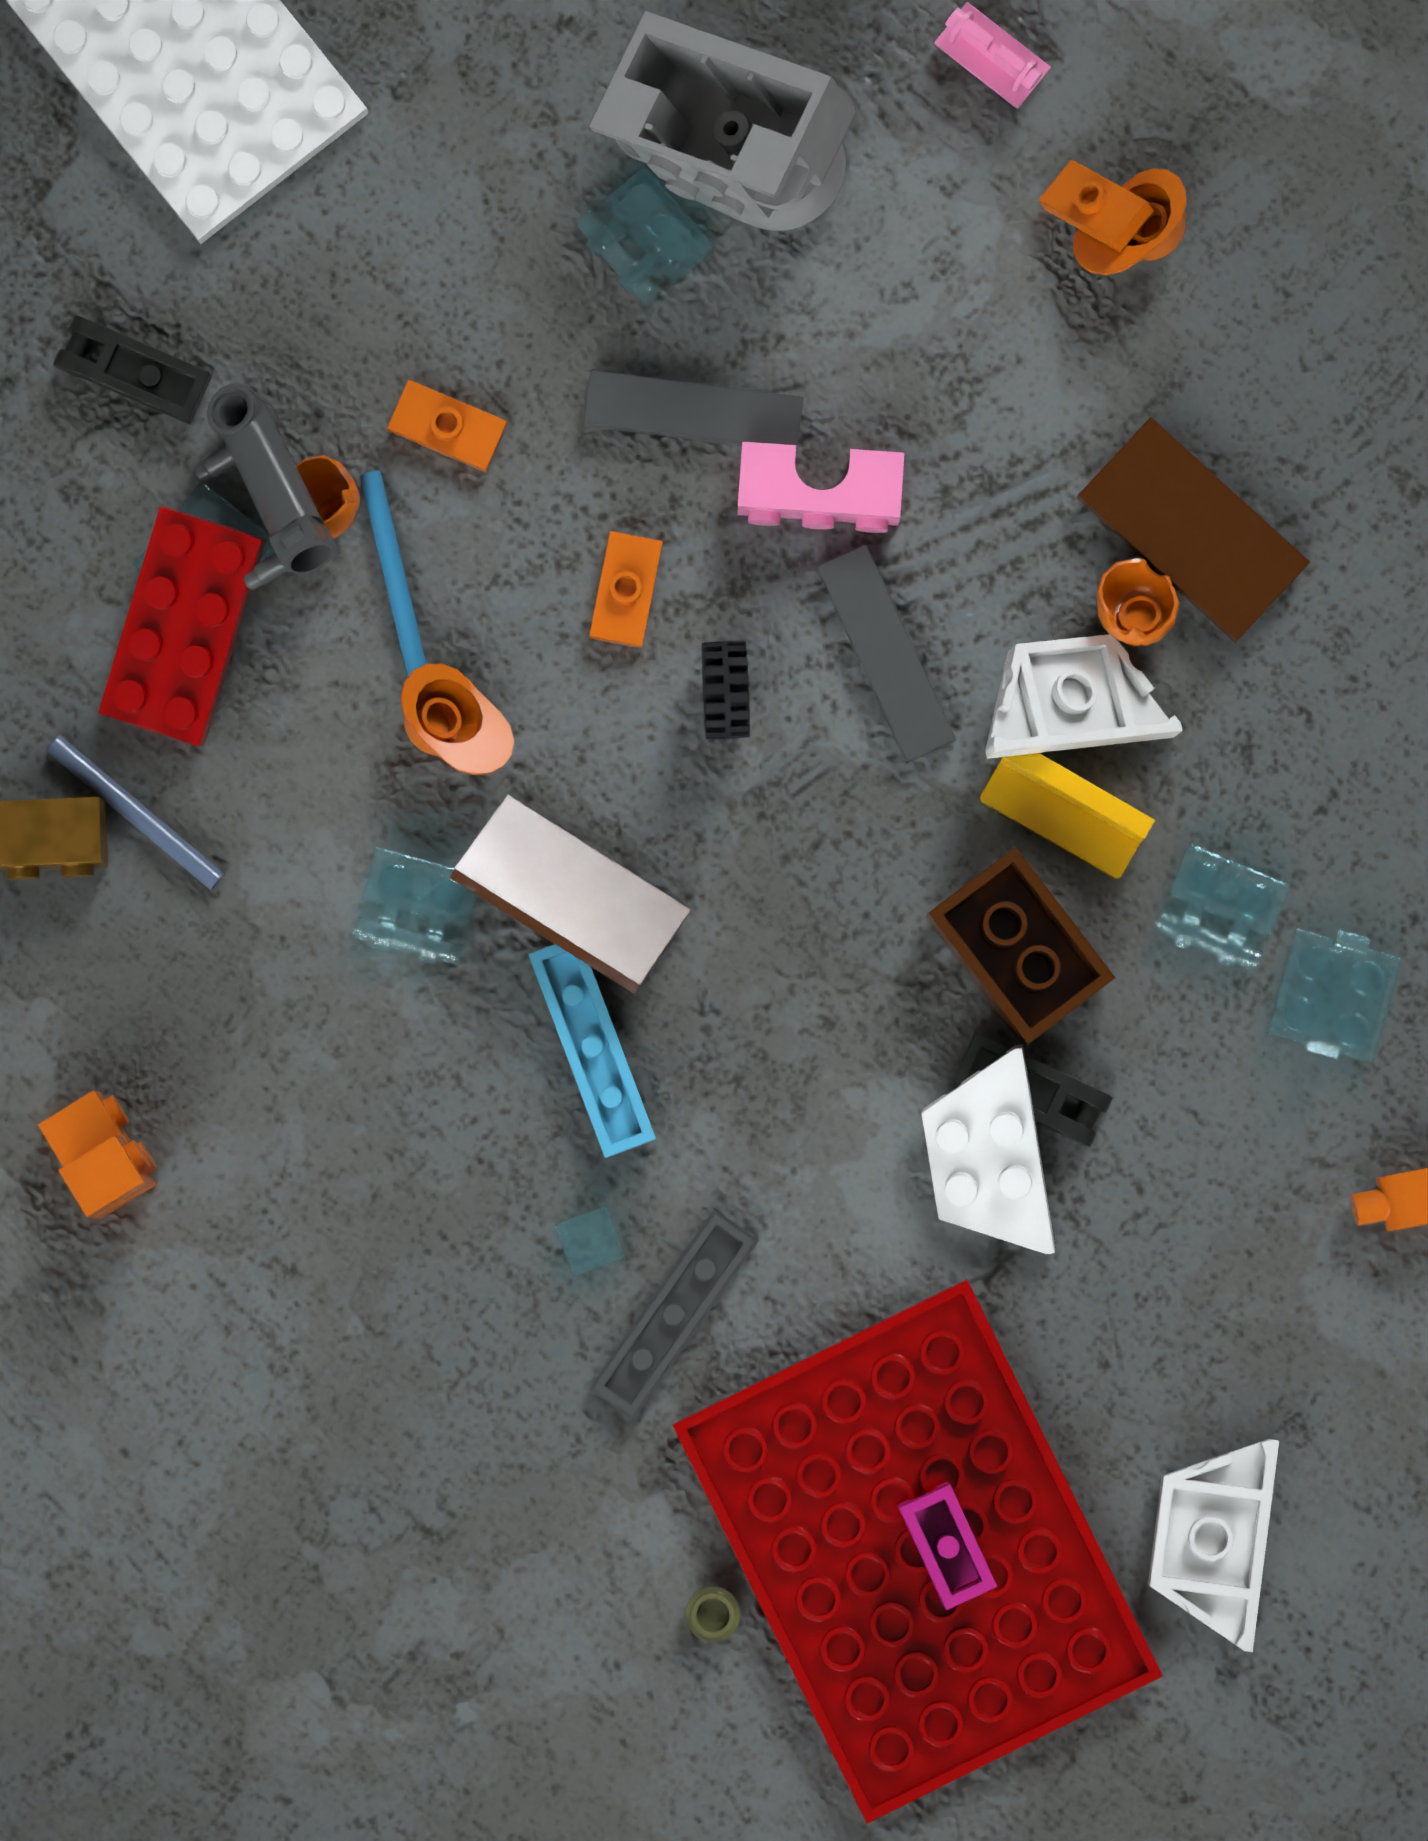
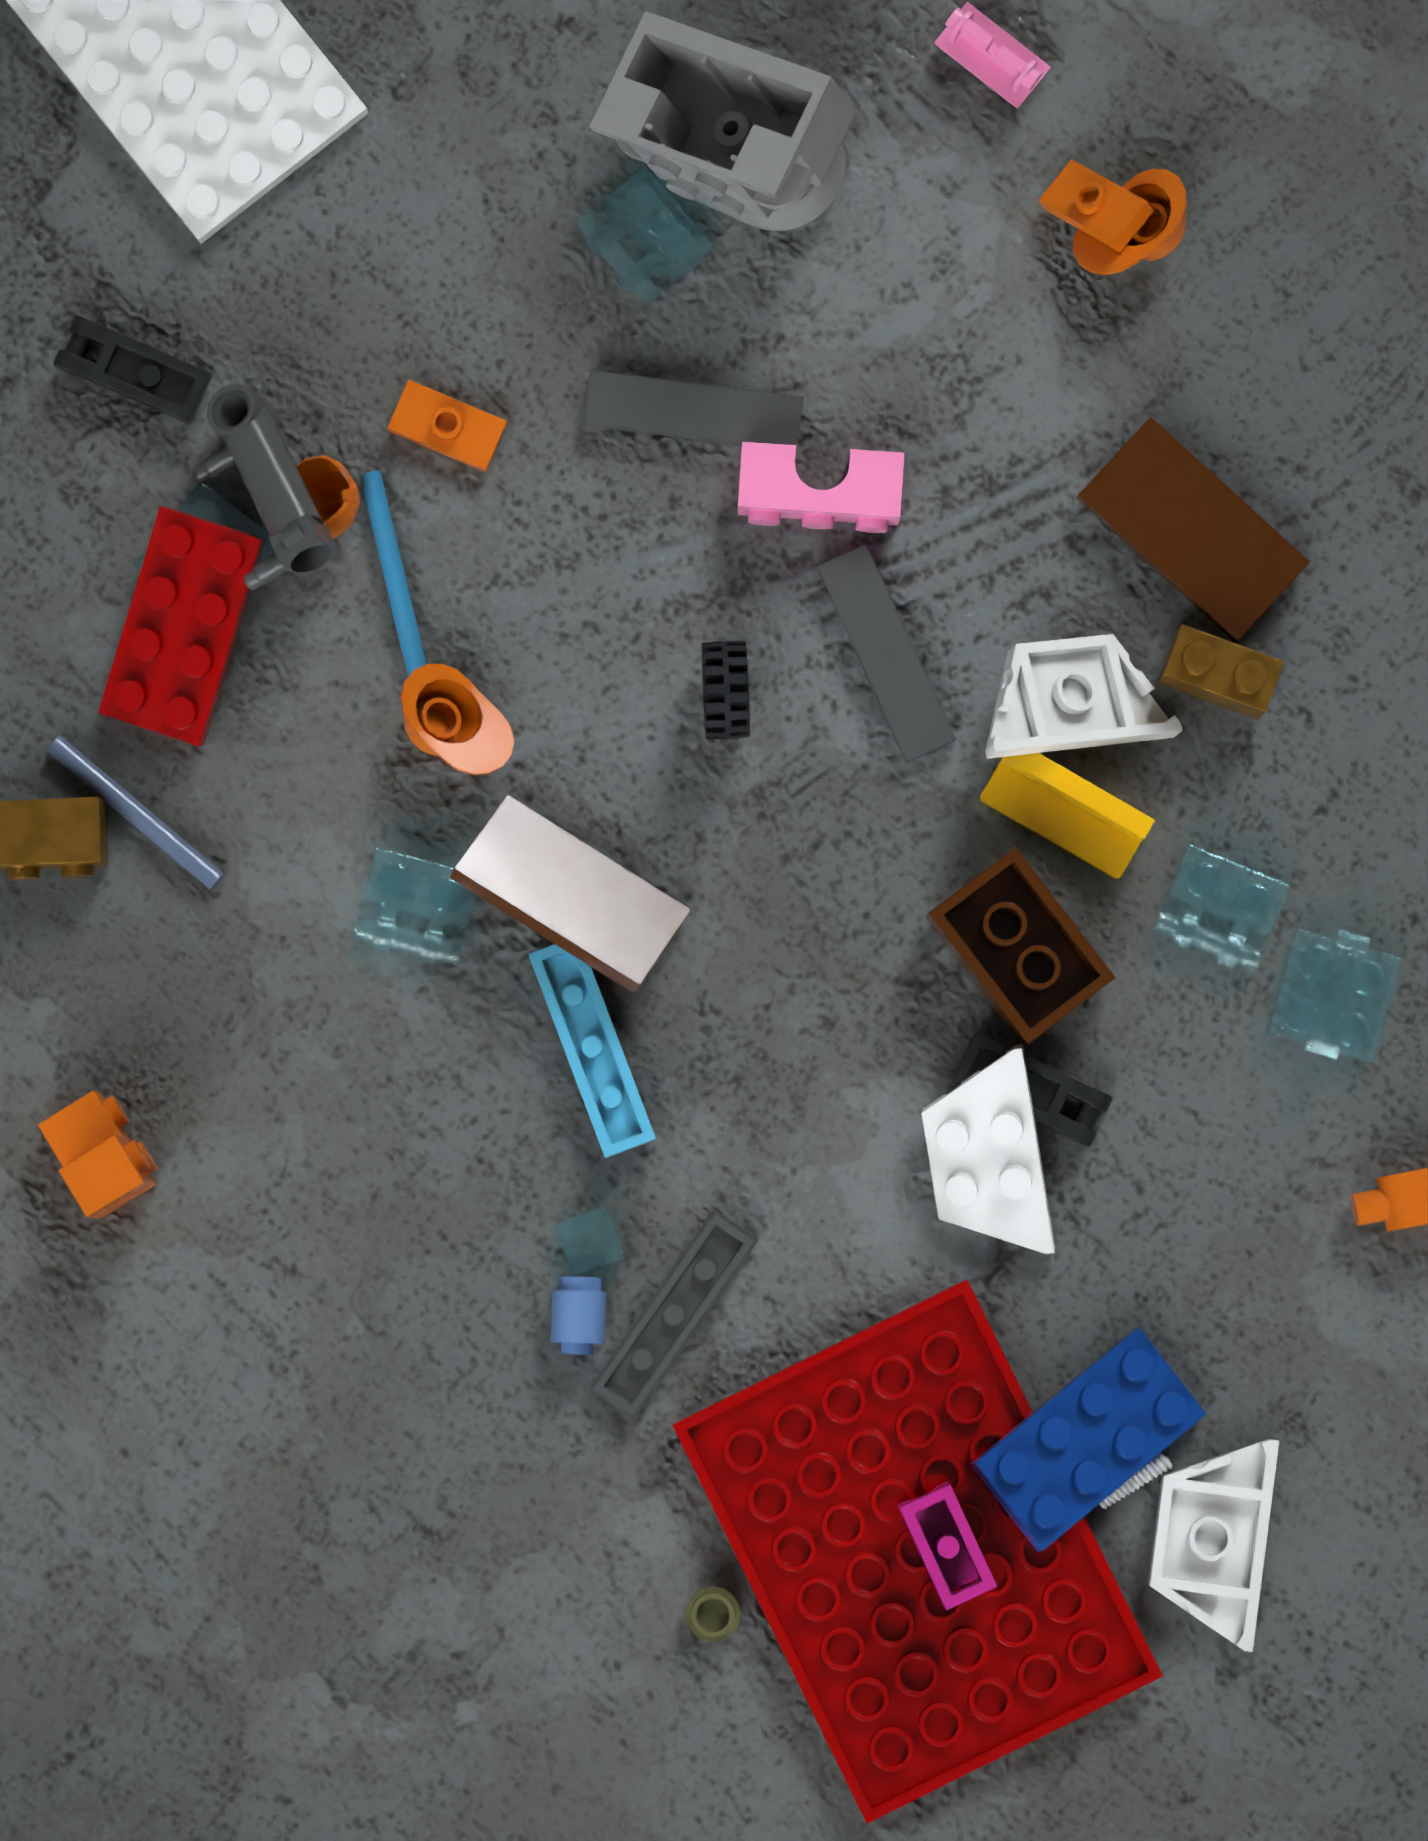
(578, 1314): none -> medium blue brick
(626, 589): orange plate -> none
(1088, 1439): none -> blue plate
(1136, 603): orange hair -> none
(1148, 1472): none -> white piece
(1220, 672): none -> pearl gold brick

